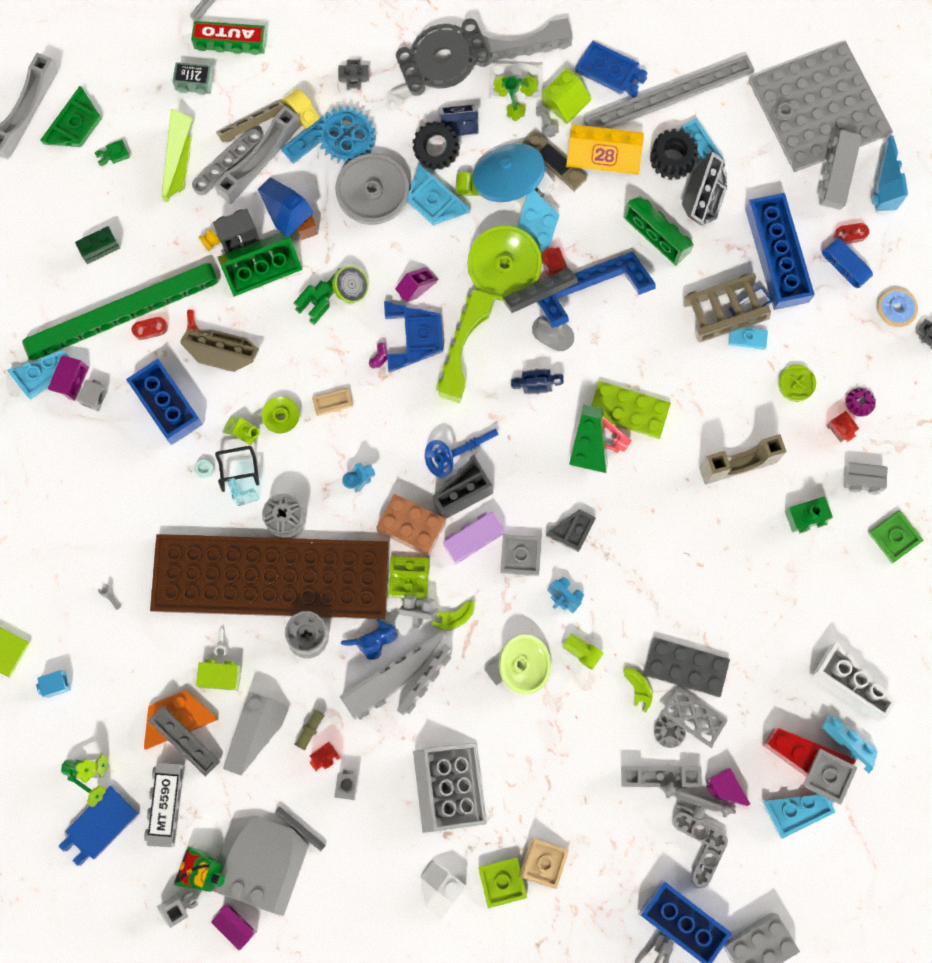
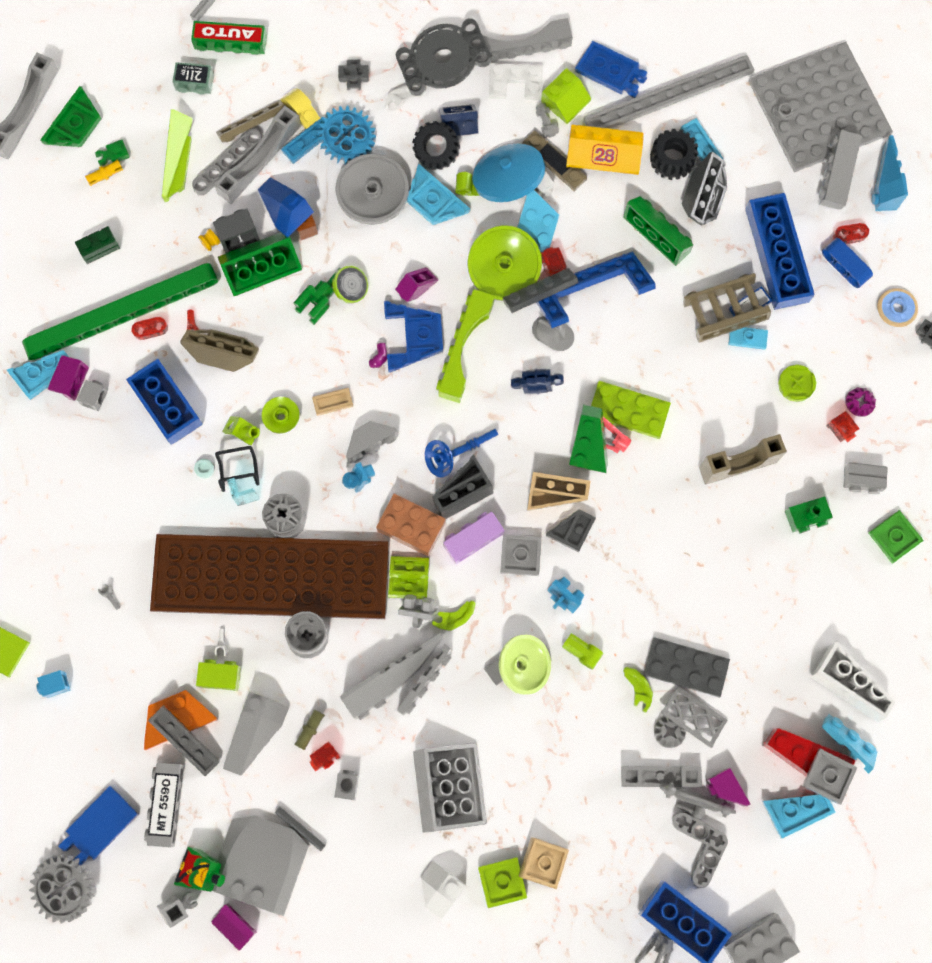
(71, 905): none -> light grey gear
(84, 770): lime plant -> none
(104, 173): none -> yellow pin
(369, 439): none -> light grey slope
(372, 642): blue animal -> none
(511, 85): lime plant -> none
(556, 490): none -> tan wedge

